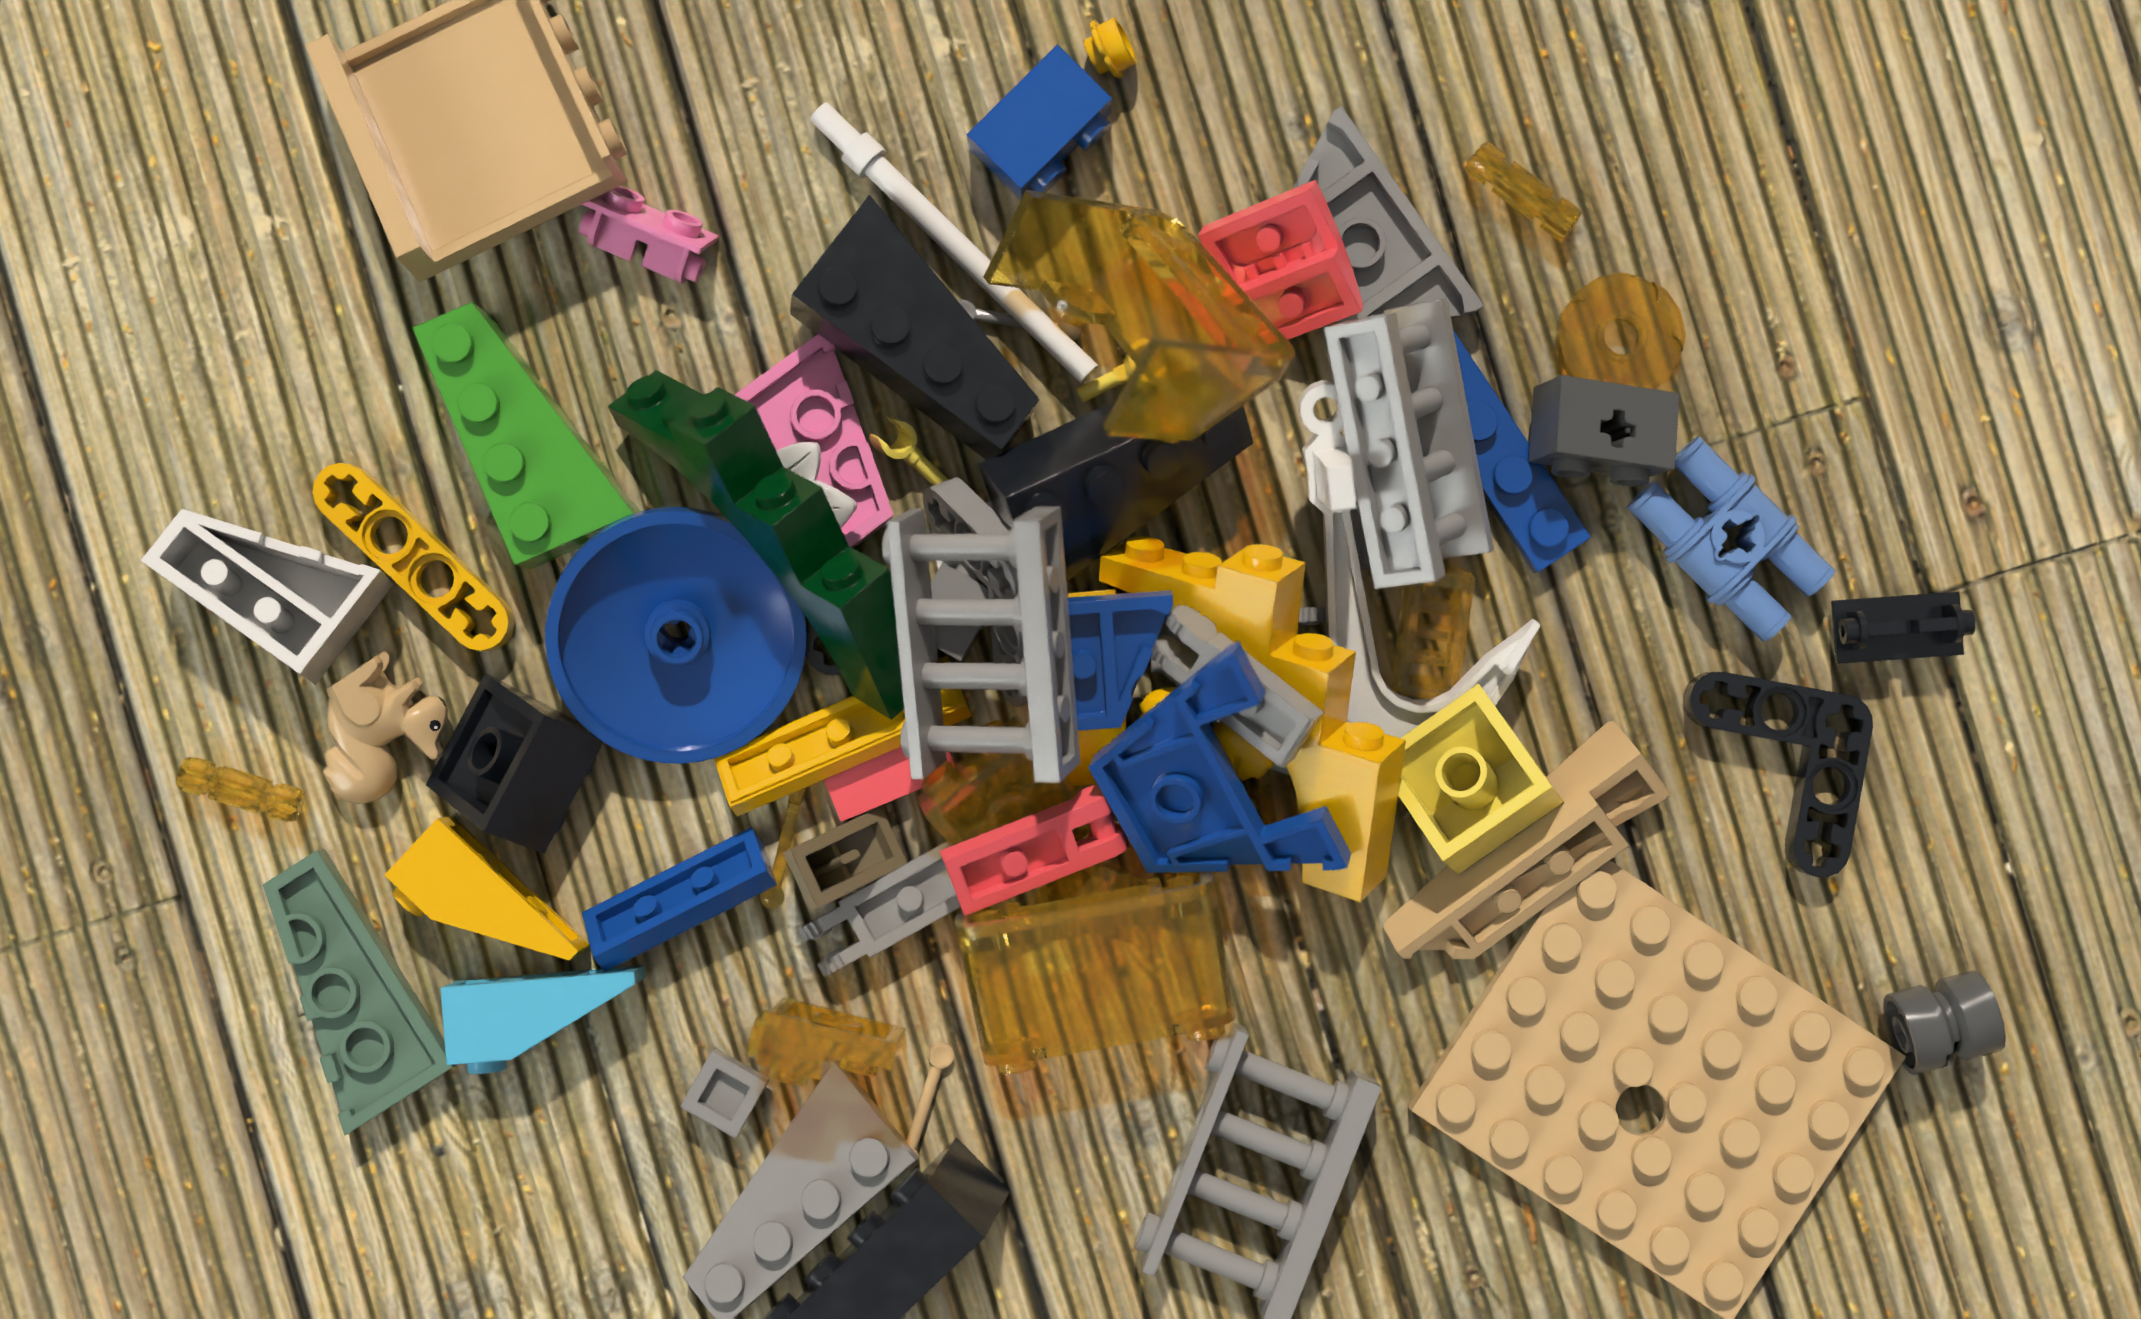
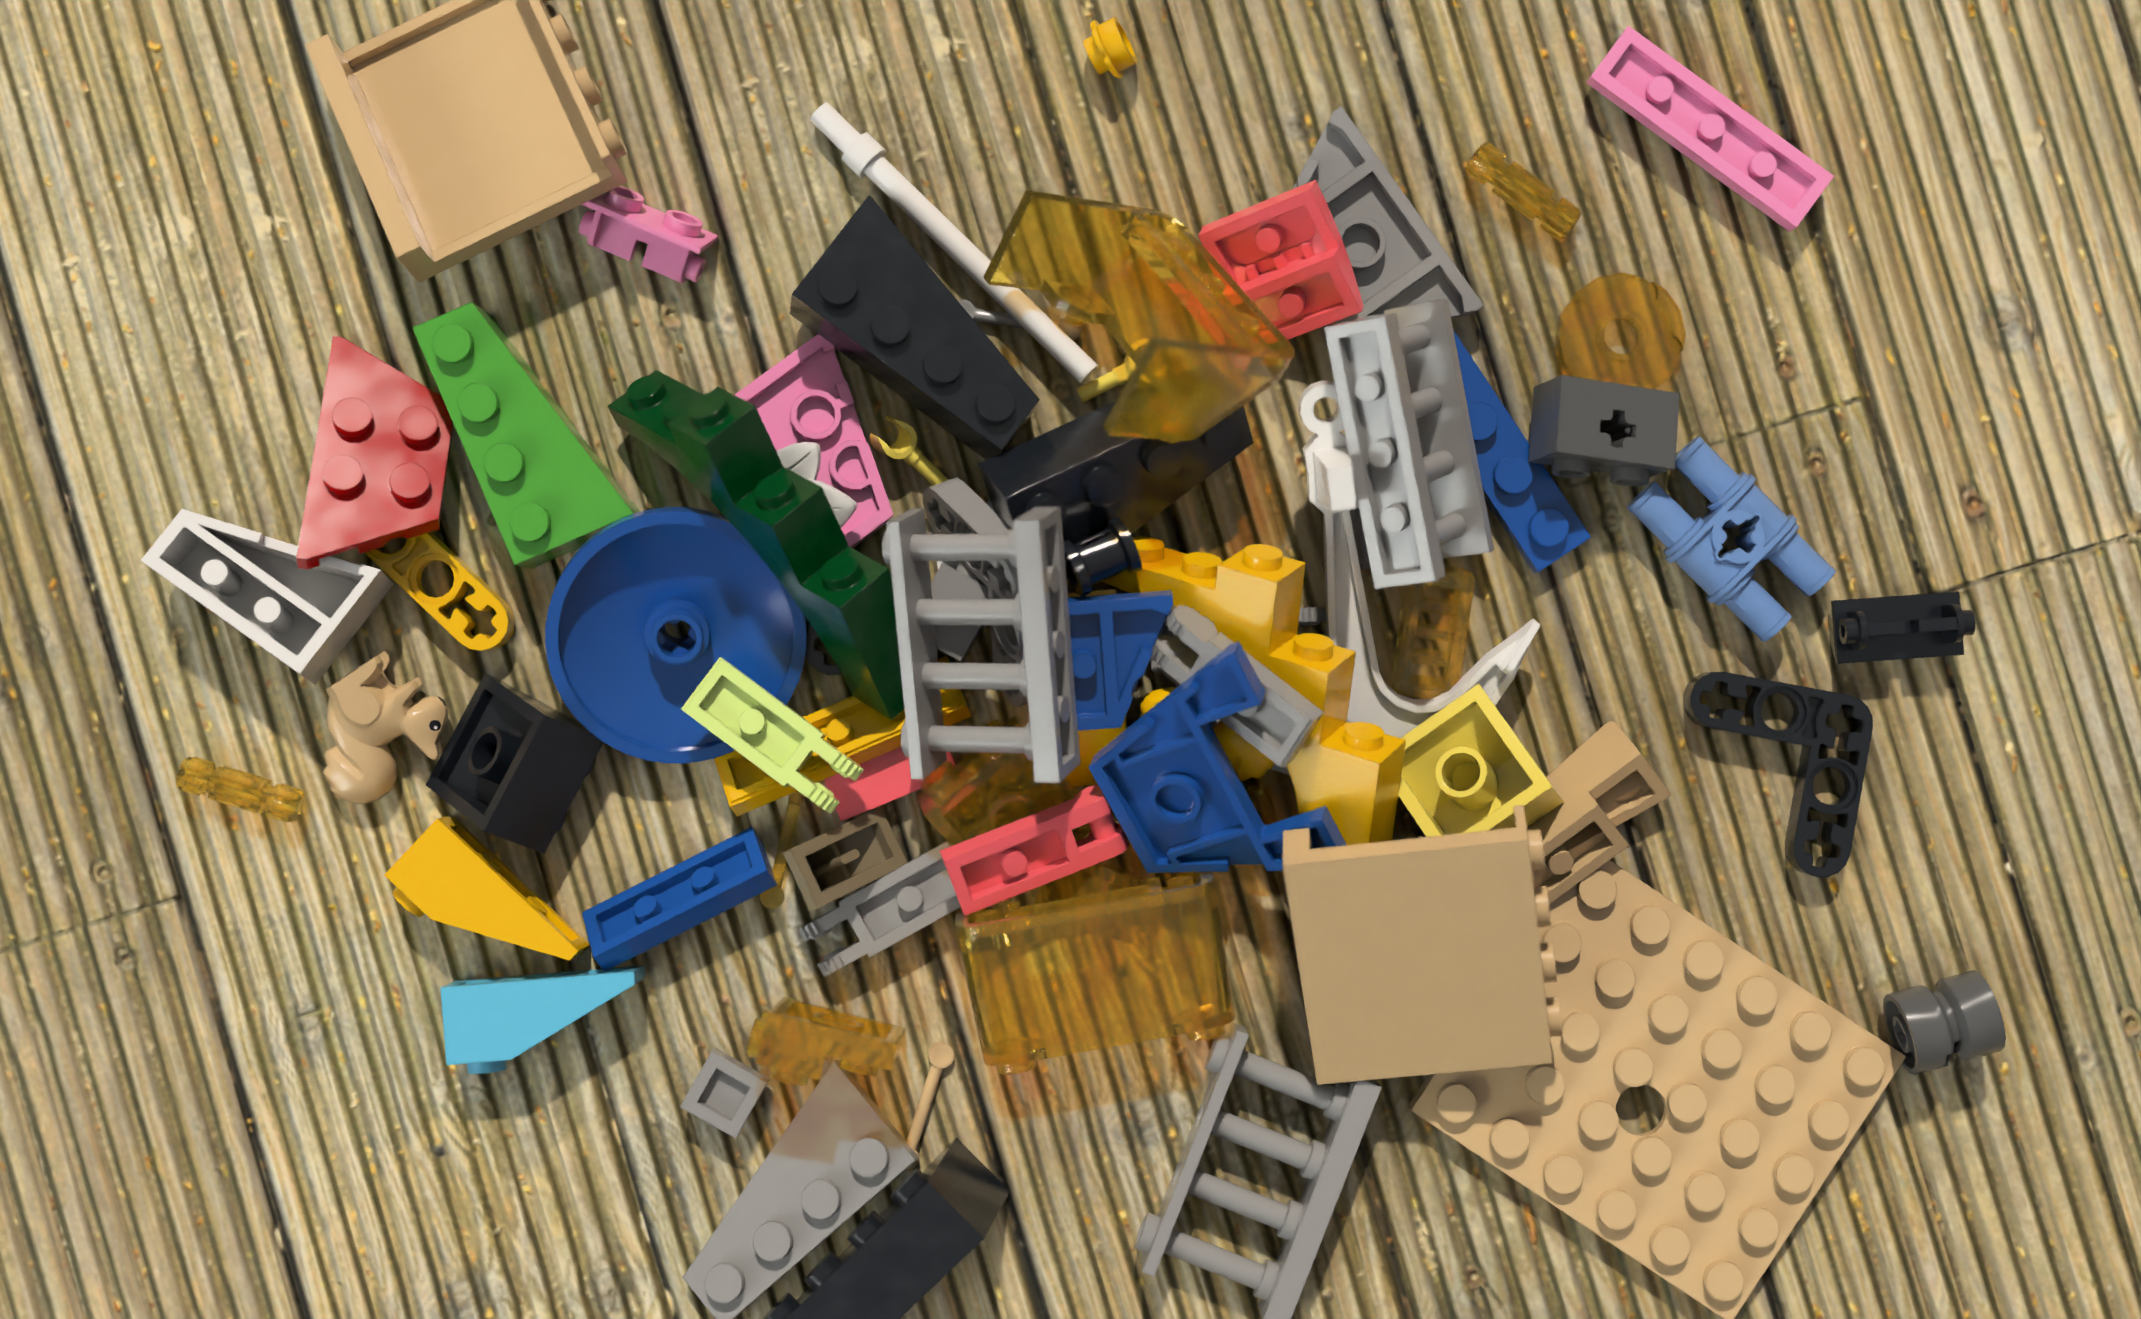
(362, 1008): sand green wing -> none
(374, 458): none -> wing
(765, 731): none -> yellowish green hinge
(1041, 124): blue brick -> none
(1101, 557): none -> black bush
(1423, 953): none -> tan panel
(1710, 129): none -> bright pink plate

